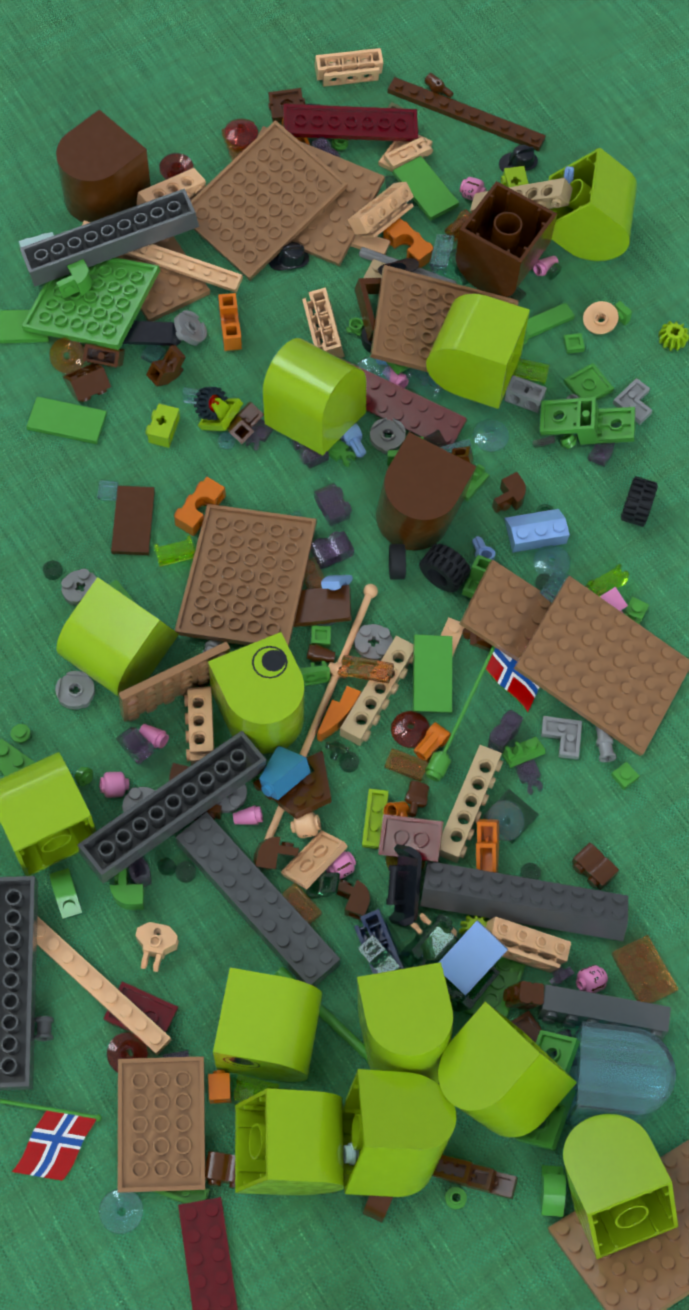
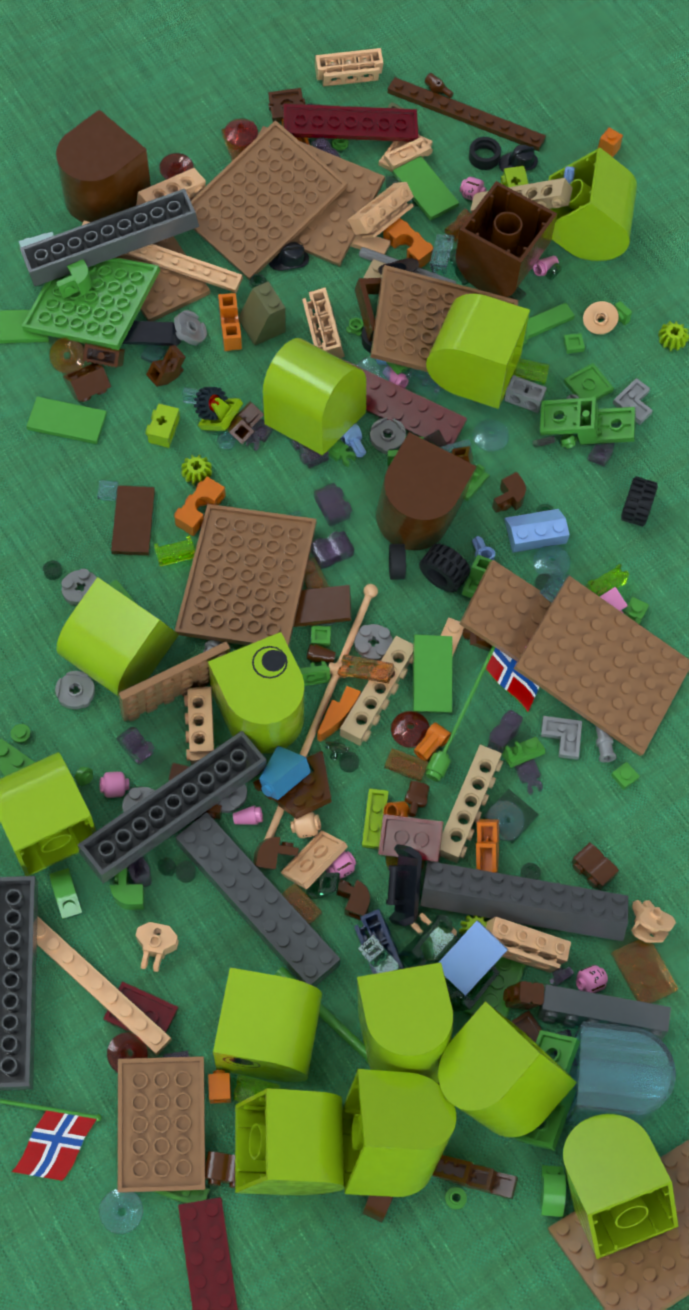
(44, 1028): dark grey bush -> none
(154, 735): bright pink cone -> none
(196, 469): none -> lime gear
(257, 278): none -> clear green plate
(263, 314): none -> olive slope
(335, 582): light blue slope -> none
(350, 1154): light aqua plate -> none
(484, 143): none -> black tyre
(610, 141): none -> orange brick
(651, 921): none -> light nougat hinge

